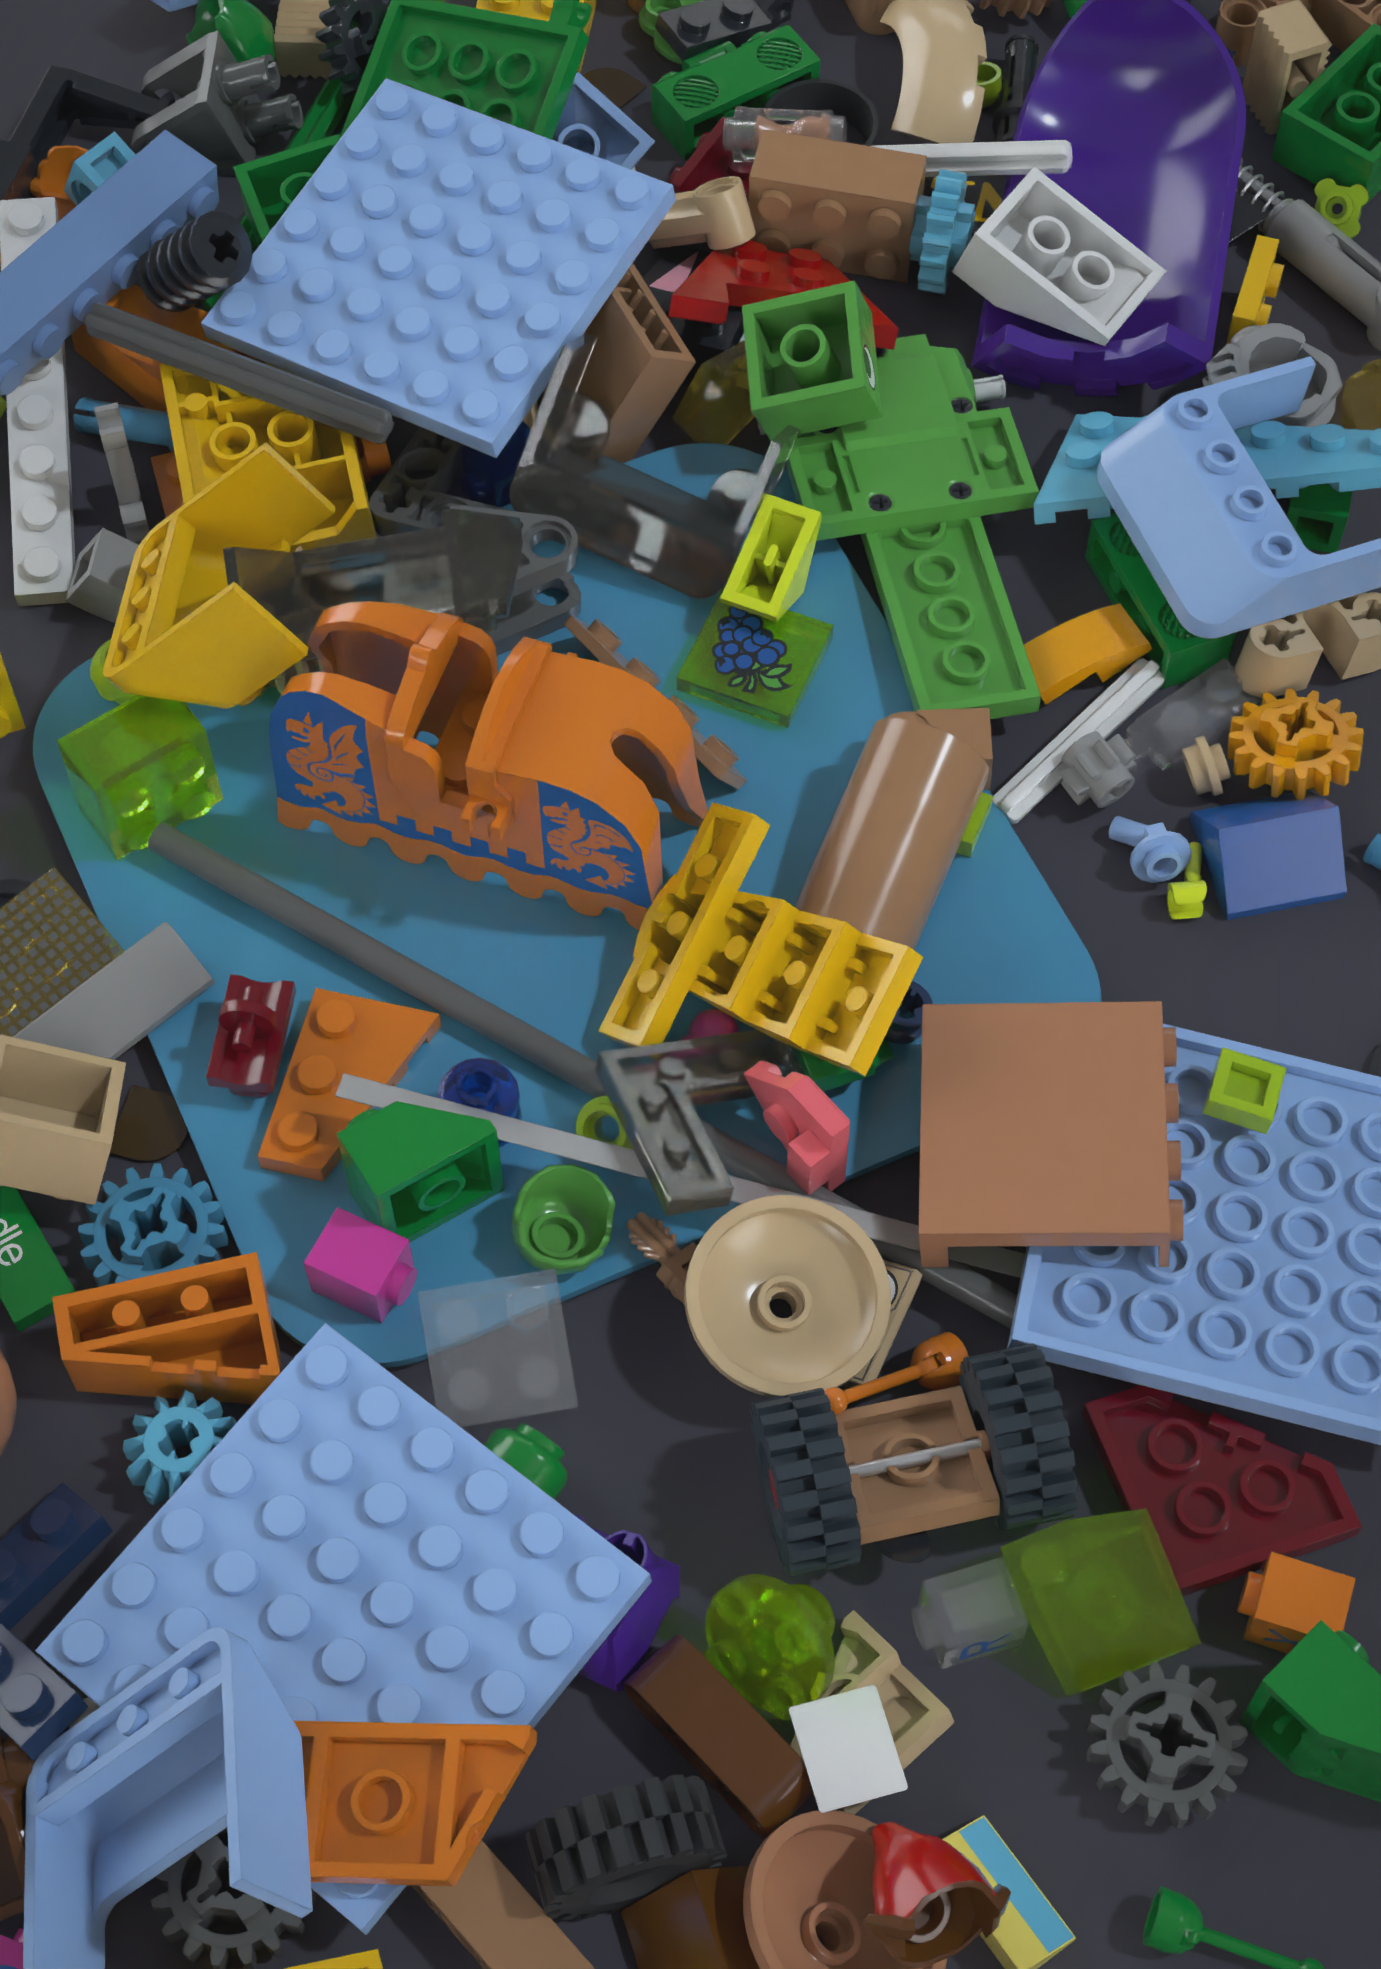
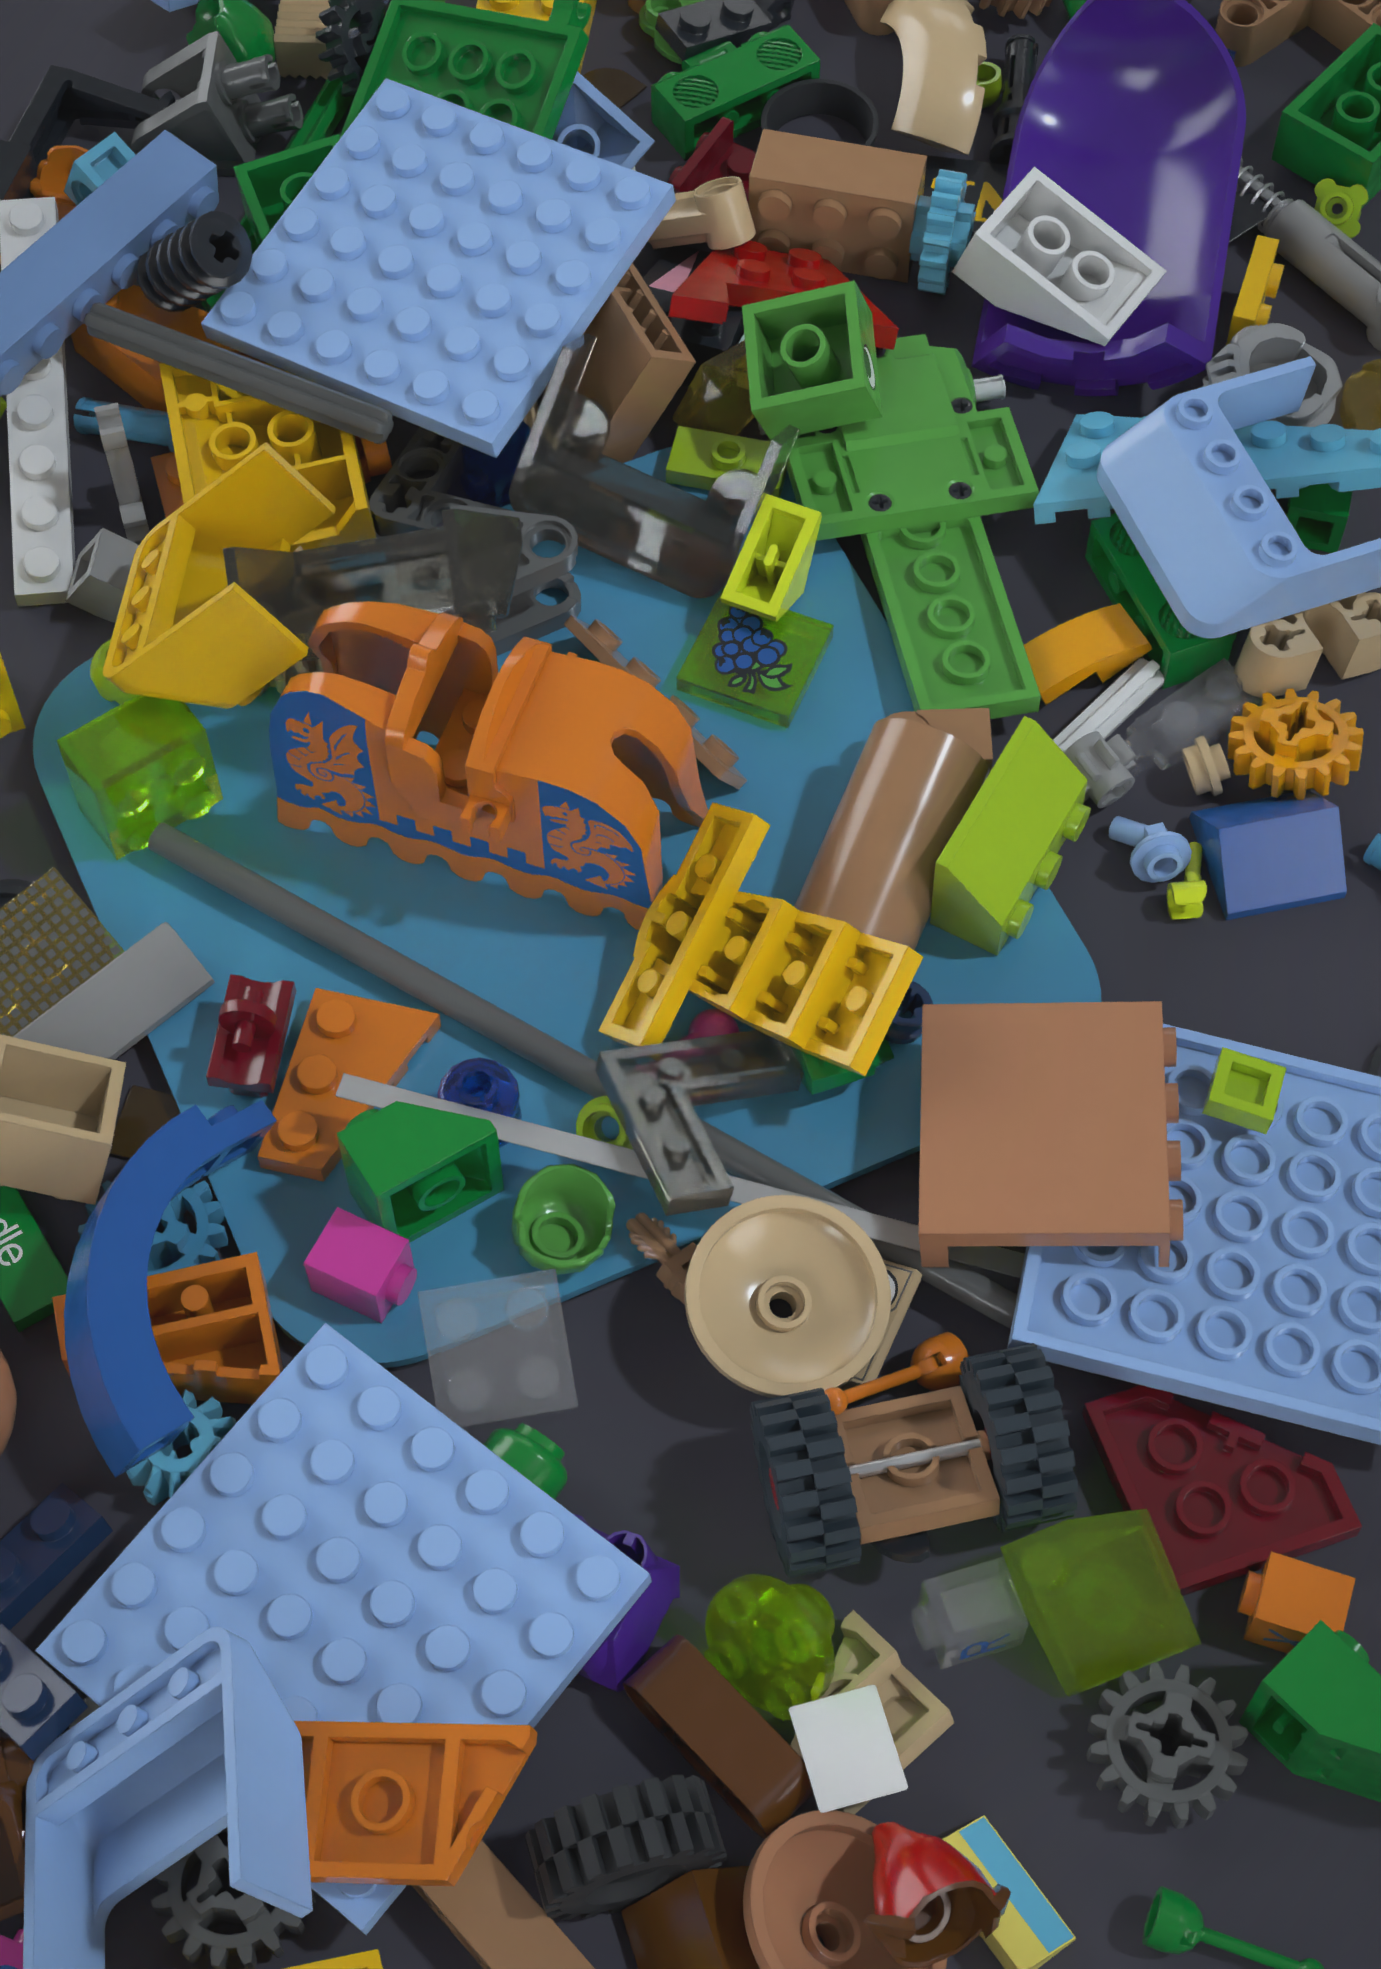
(106, 1312): none -> blue arch
(704, 455): none -> lime plate
(745, 129): clear piece -> none
(806, 1125): coral plate -> none
(993, 157): white axle -> none
(1009, 841): none -> lime slope
(1283, 60): tan brick -> none

